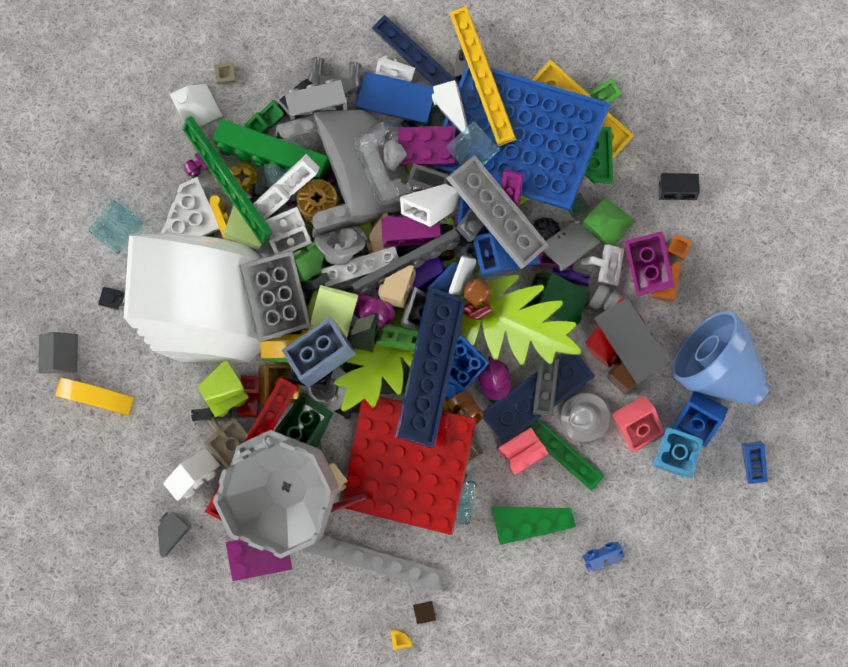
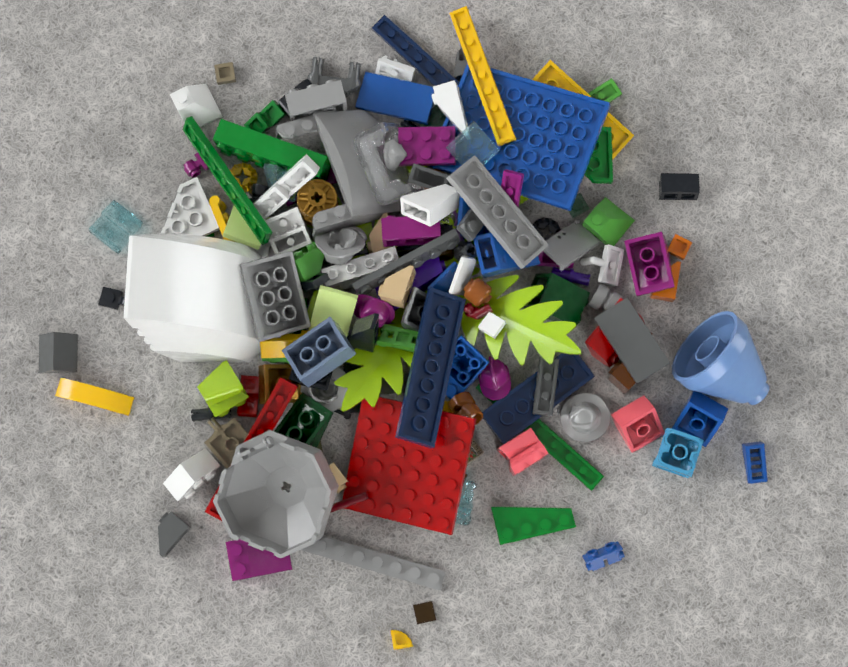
(492, 325): none -> white tile

